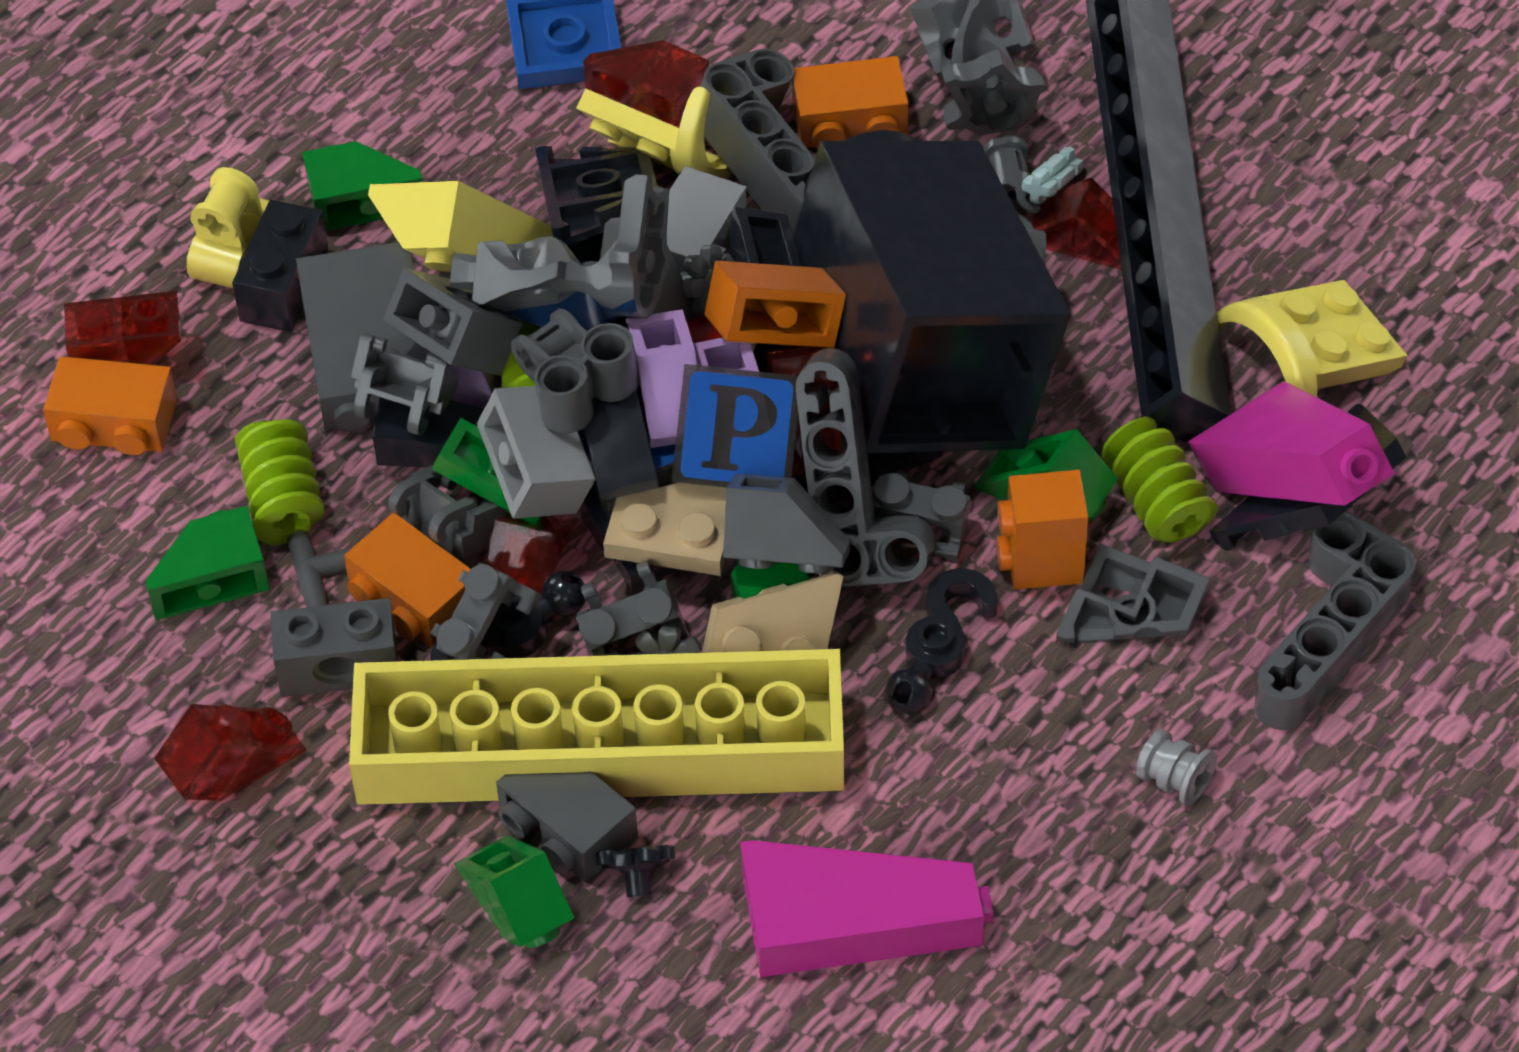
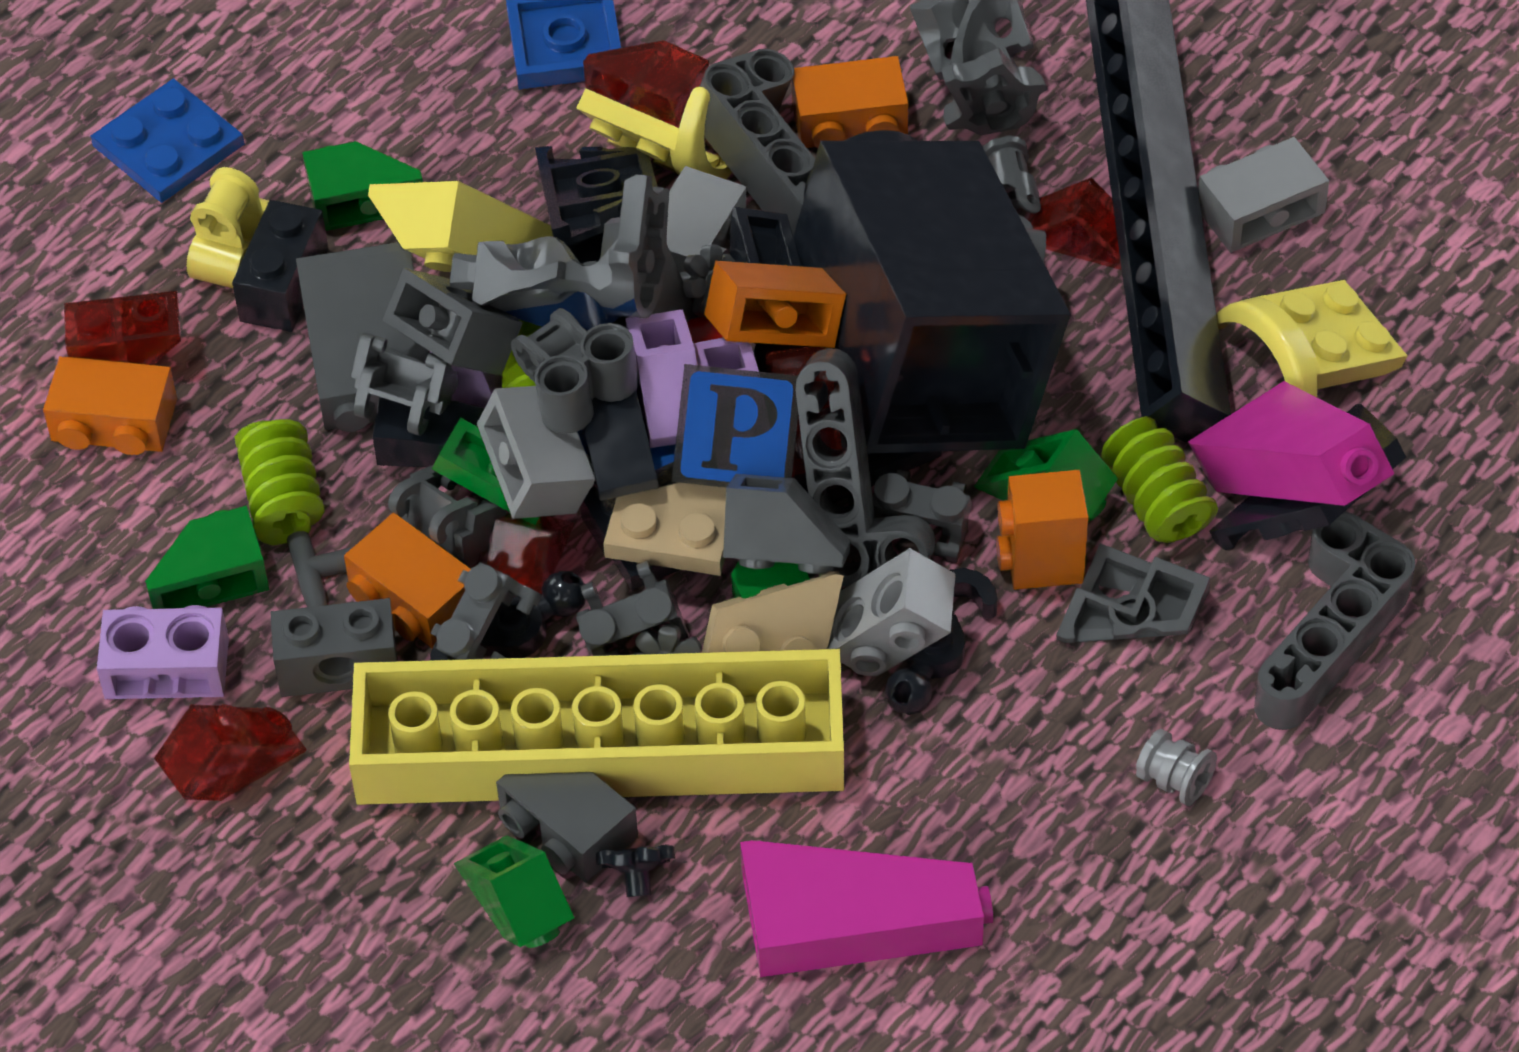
(164, 661): none -> lavender brick
(167, 140): none -> blue plate
(893, 613): none -> light grey brick
(1052, 175): light aqua axle -> none
(1262, 194): none -> light grey brick

